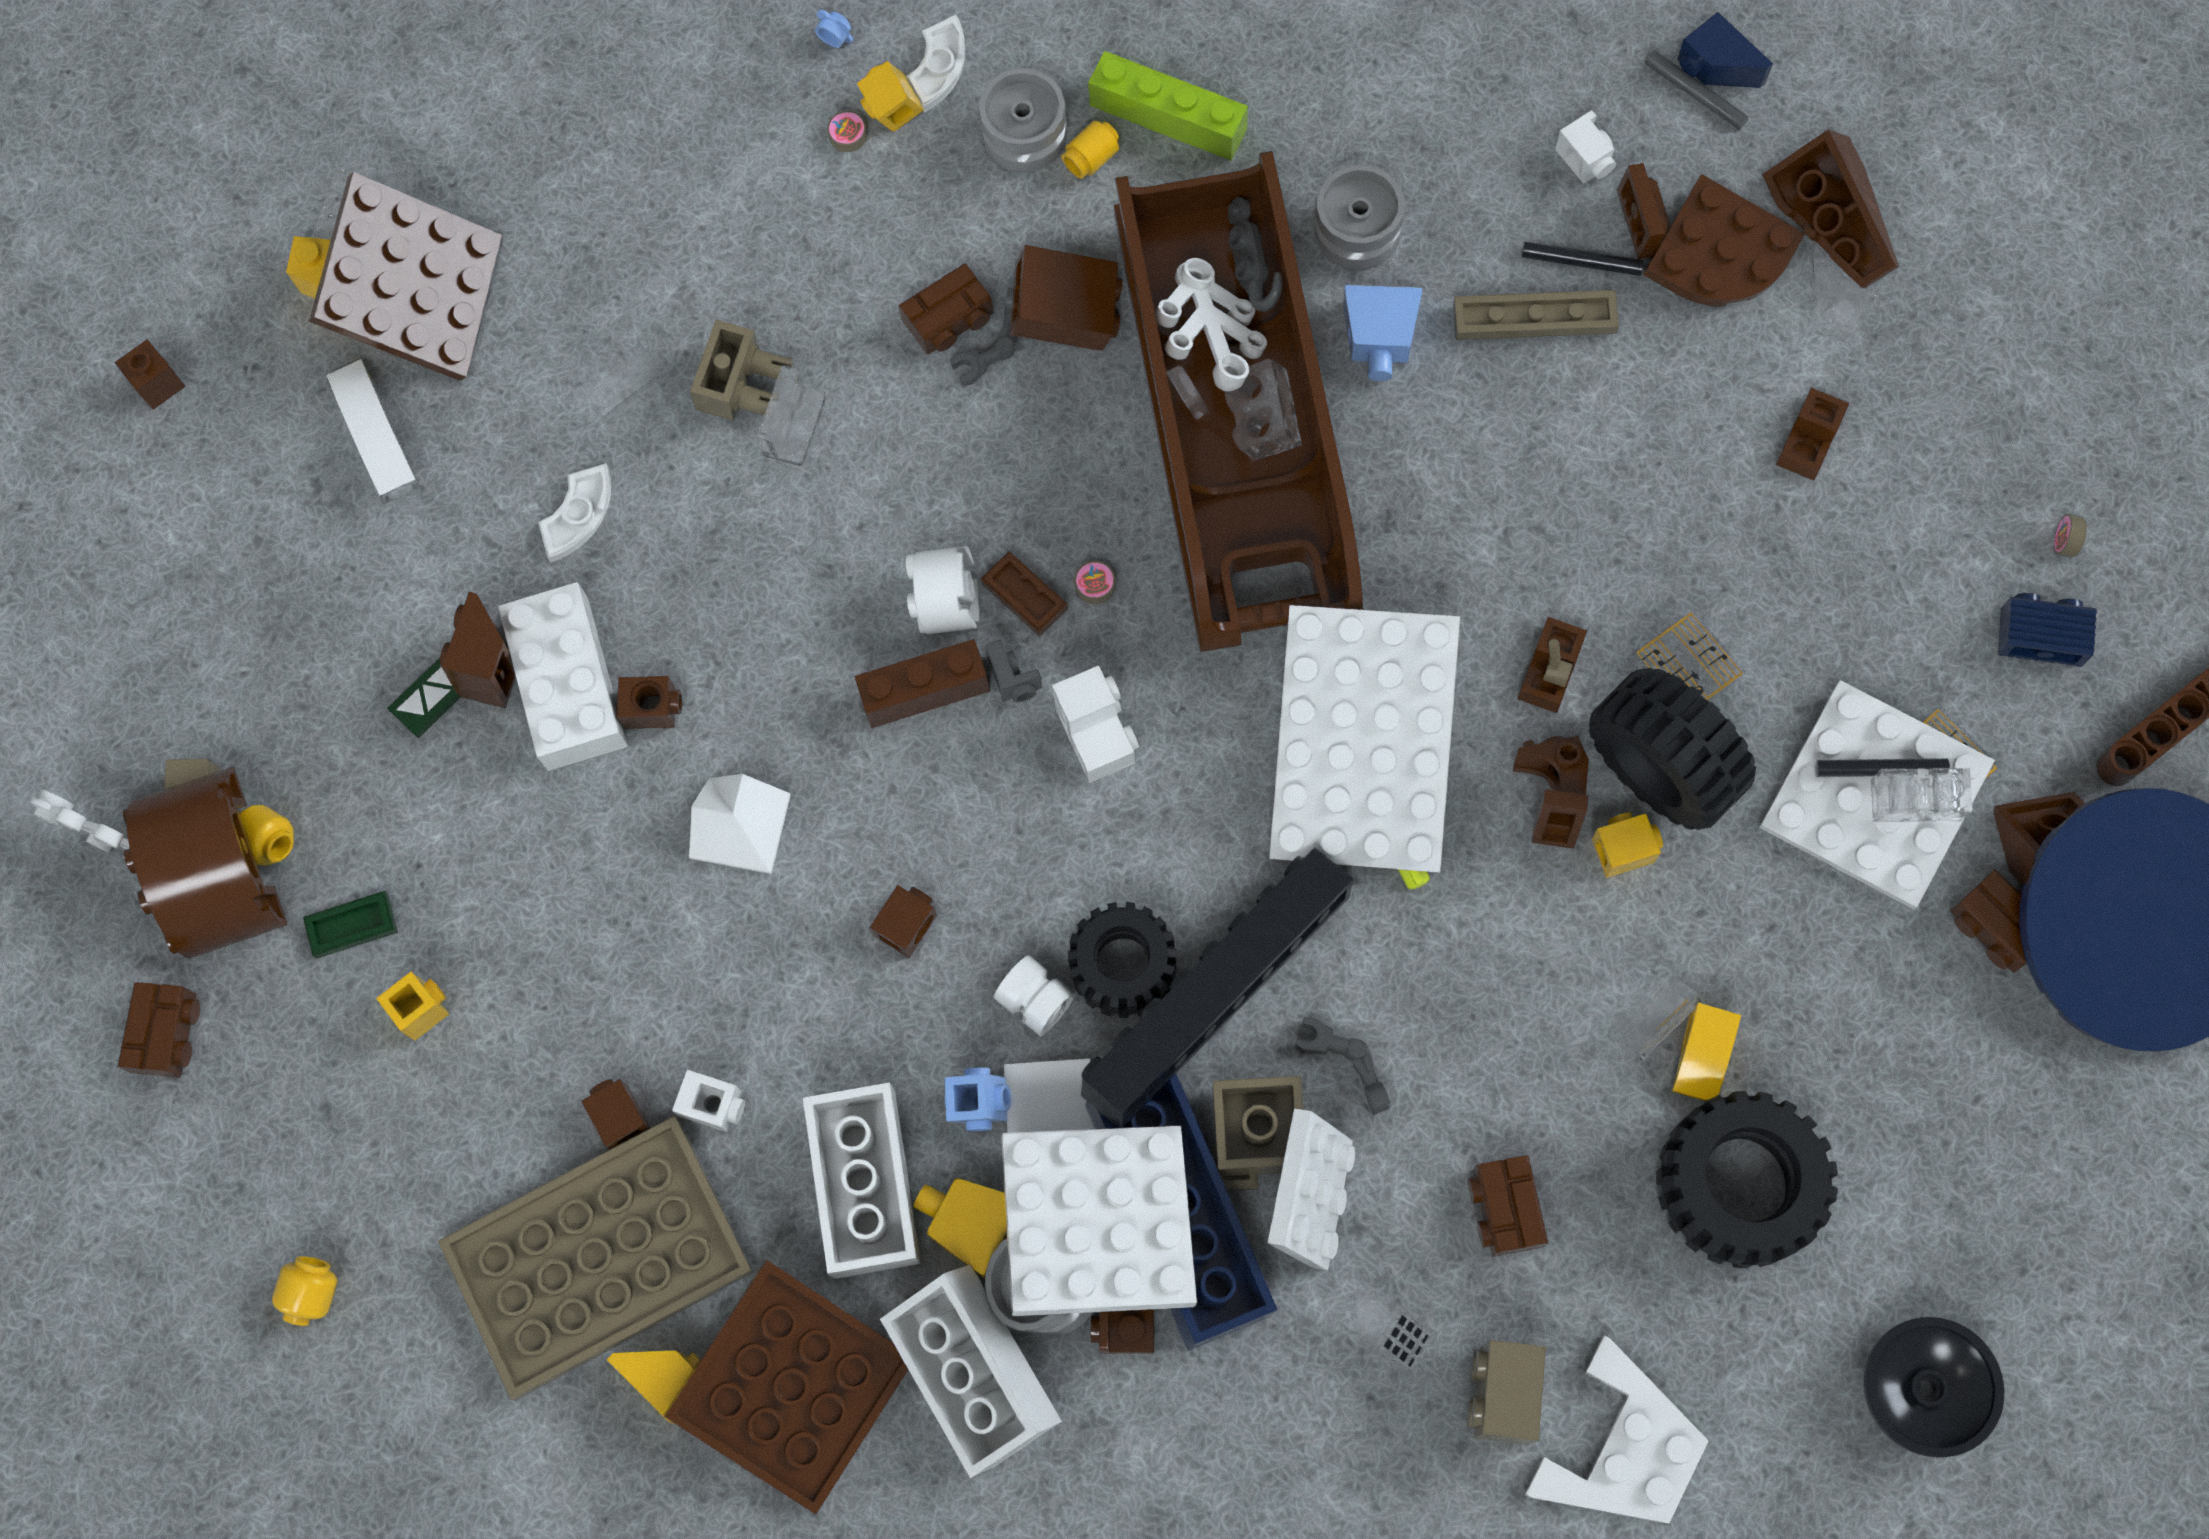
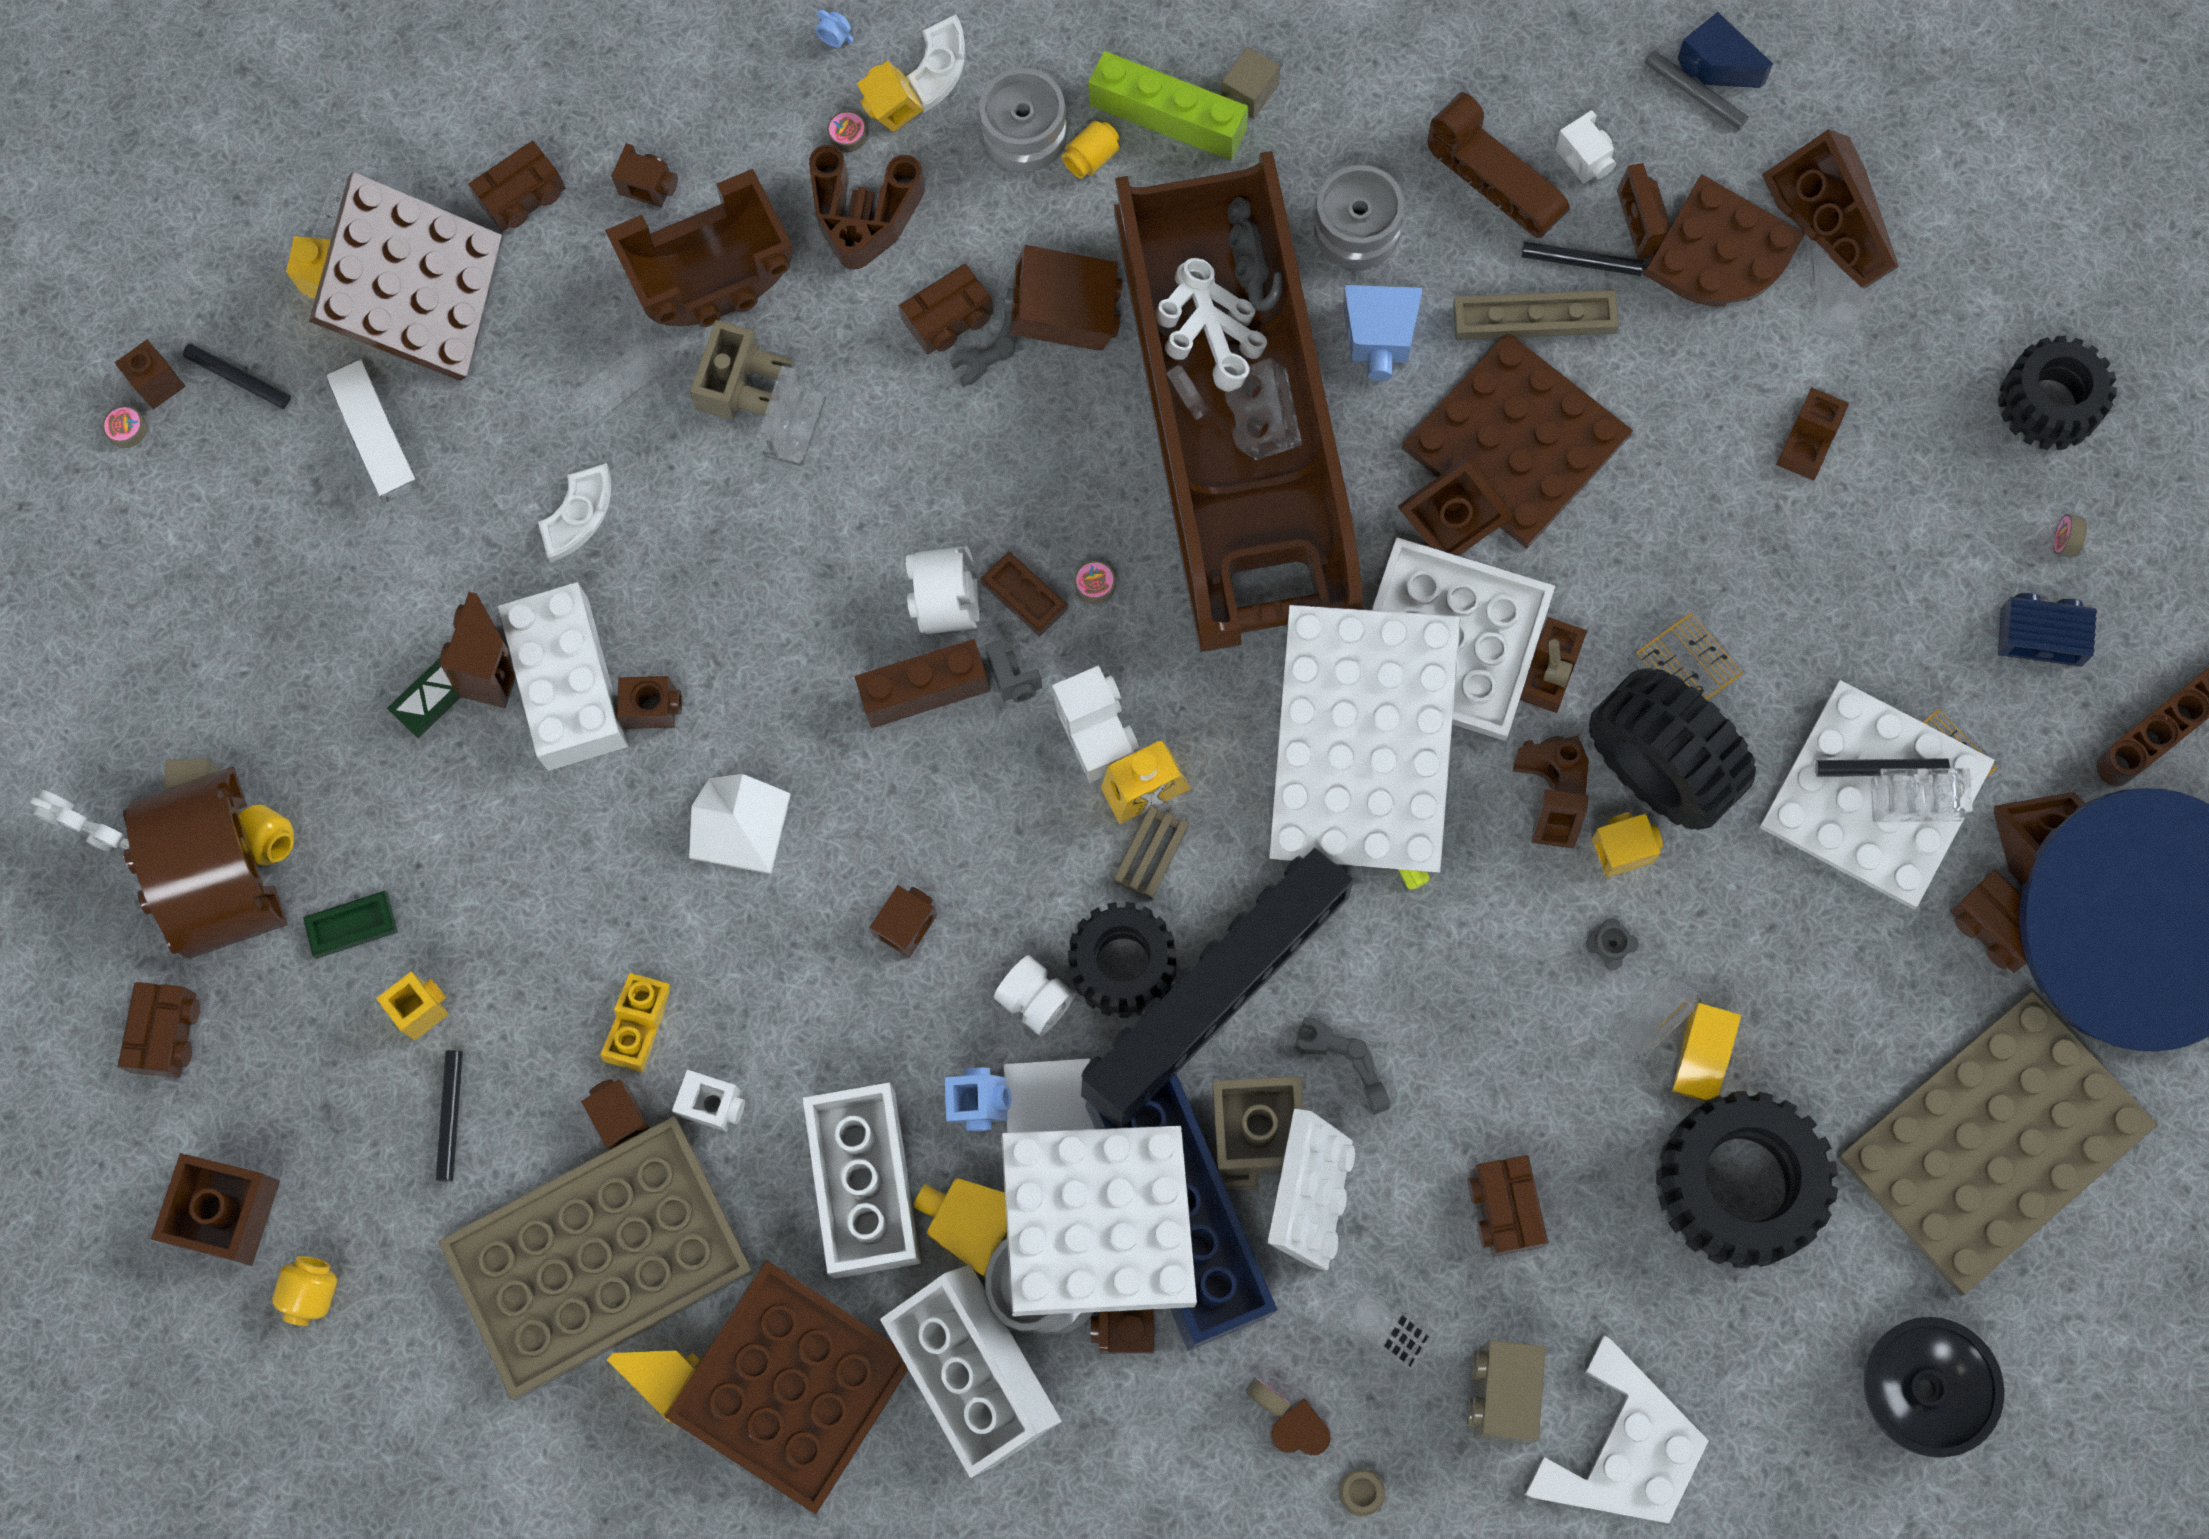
(124, 426): none -> tile
(215, 1209): none -> reddish brown brick
(236, 376): none -> black bar
(449, 1115): none -> black bar
(517, 186): none -> reddish brown brick
(636, 1022): none -> yellow slope
(643, 177): none -> reddish brown brick
(706, 261): none -> reddish brown cylinder
(893, 211): none -> reddish brown connector
(1142, 781): none -> yellow torso
(1167, 820): none -> dark tan tile
(1251, 81): none -> dark tan brick
(1267, 1397): none -> dark tan tile
(1301, 1430): none -> reddish brown tile
(1362, 1492): none -> dark tan tile
(1456, 509): none -> reddish brown slope
(1492, 168): none -> reddish brown beam
(1497, 626): none -> white plate
(1526, 432): none -> reddish brown plate
(1624, 941): none -> dark grey plate
(1997, 1142): none -> dark tan plate
(2074, 368): none -> black tyre

